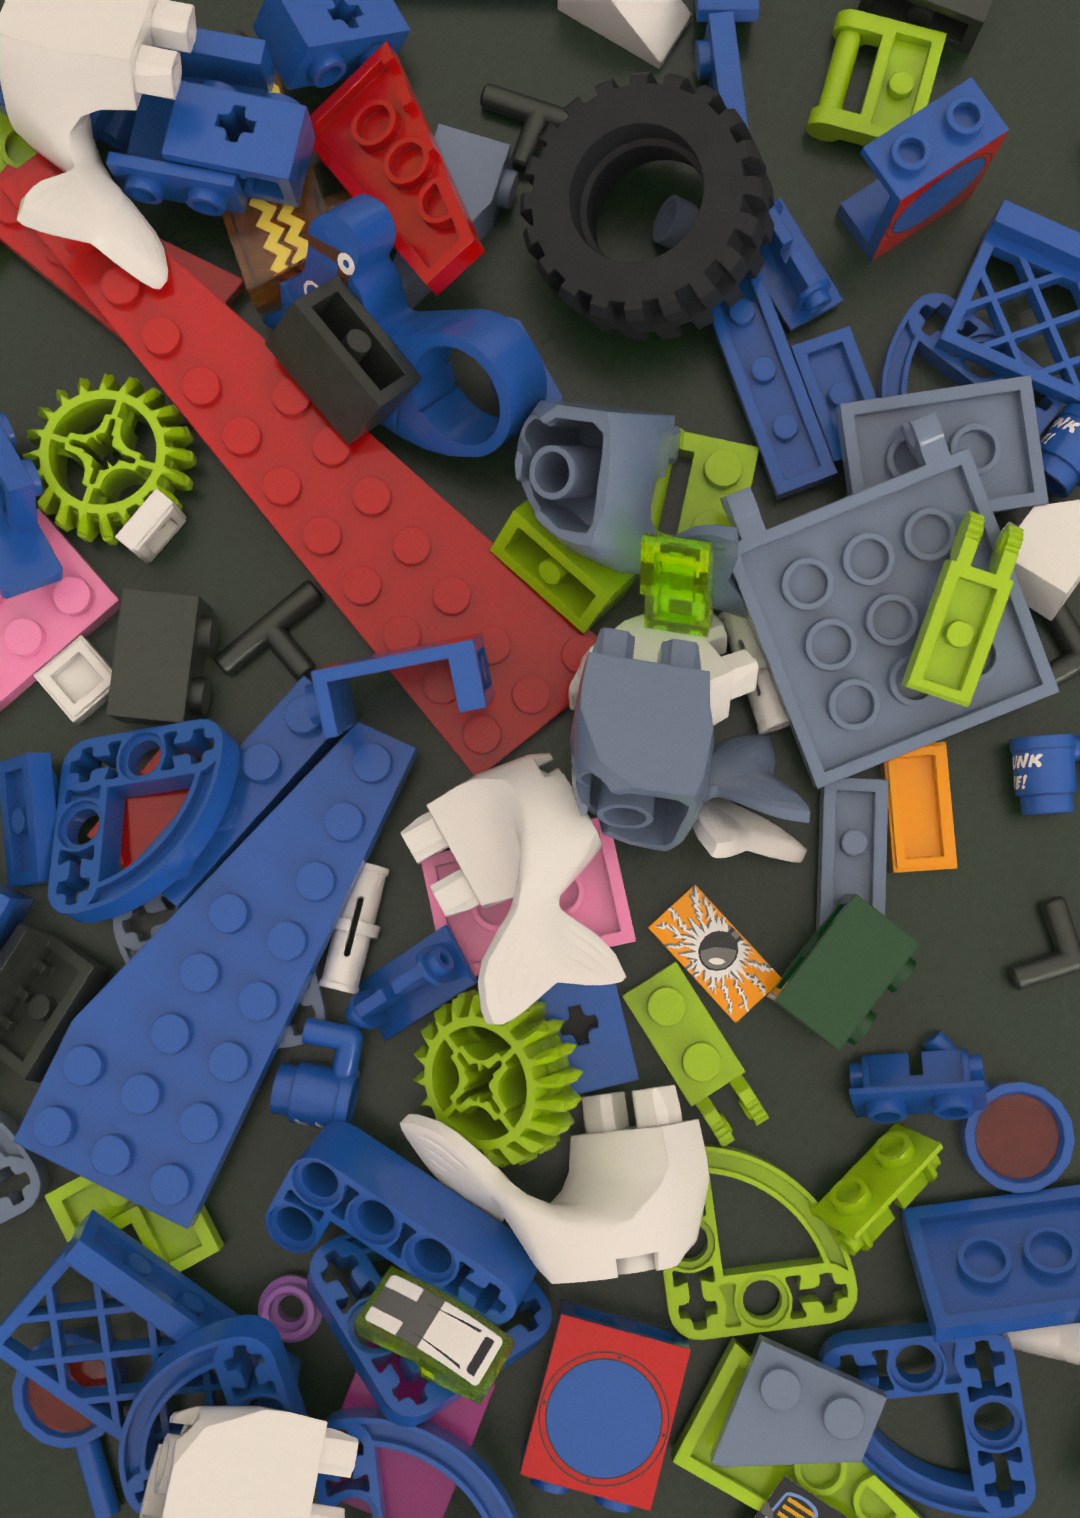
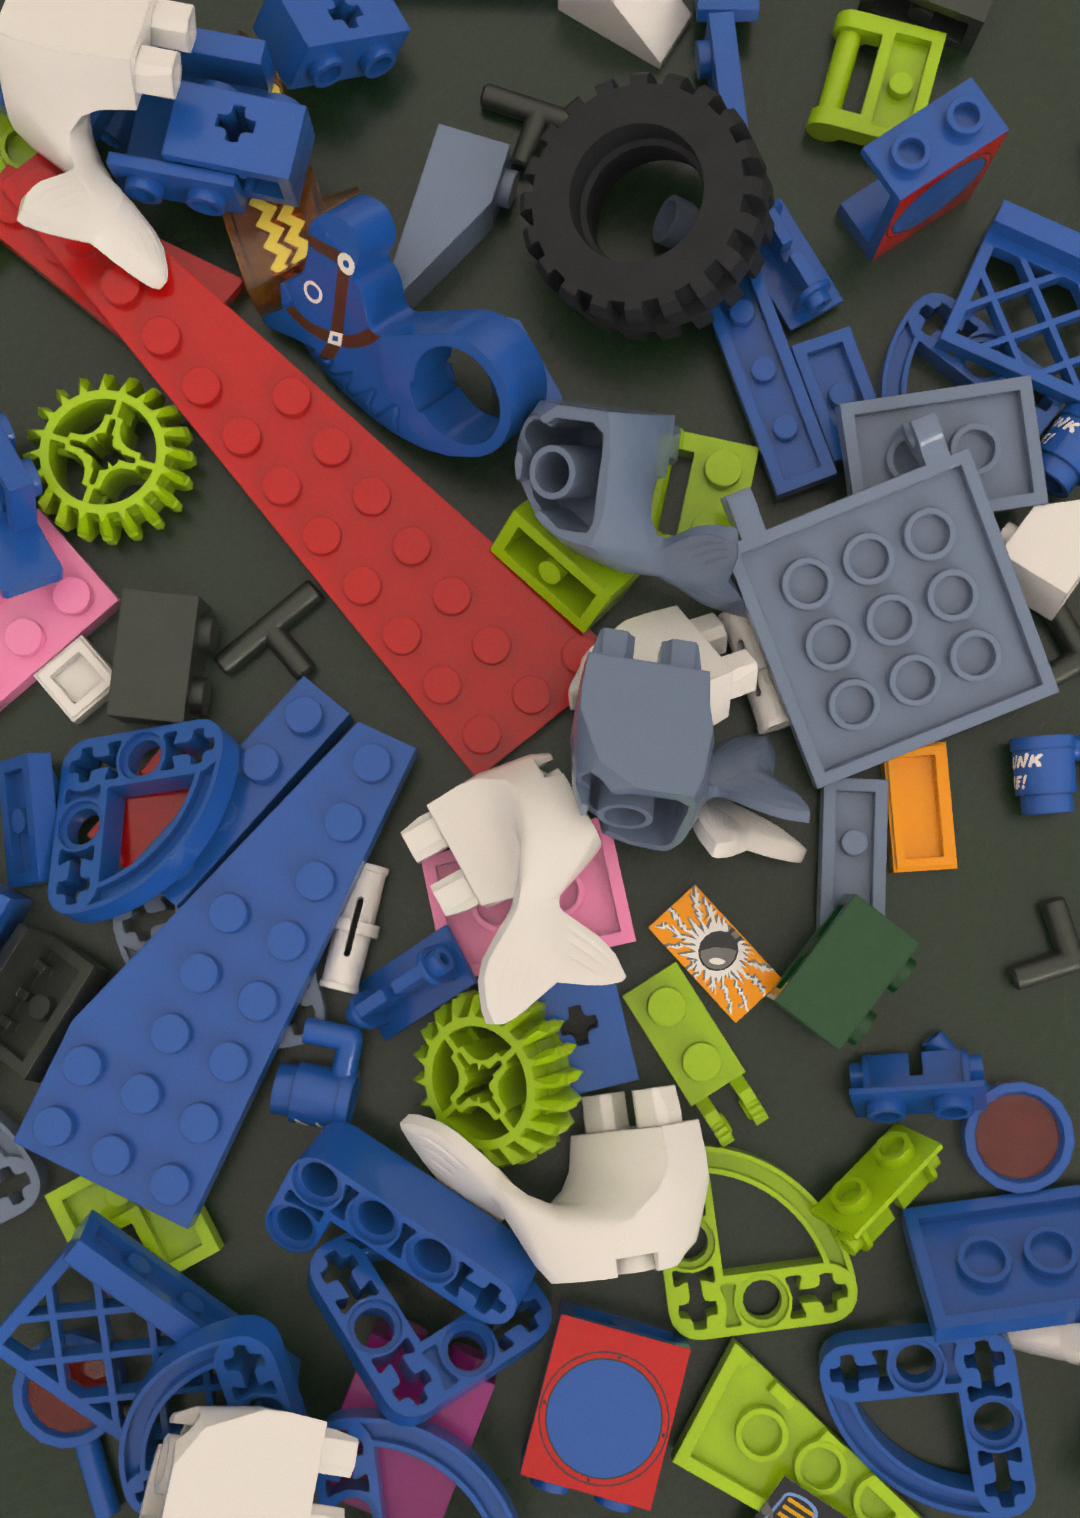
(142, 531): white tile -> none
(290, 1328): medium lavender plate -> none
(330, 695): blue panel -> none
(342, 359): pearl dark grey brick -> none
(383, 148): red wing -> none
(437, 1333): slope -> none
(677, 584): clear neon green slope -> none
(796, 1412): sand blue wing -> none
(963, 615): lime hinge -> none

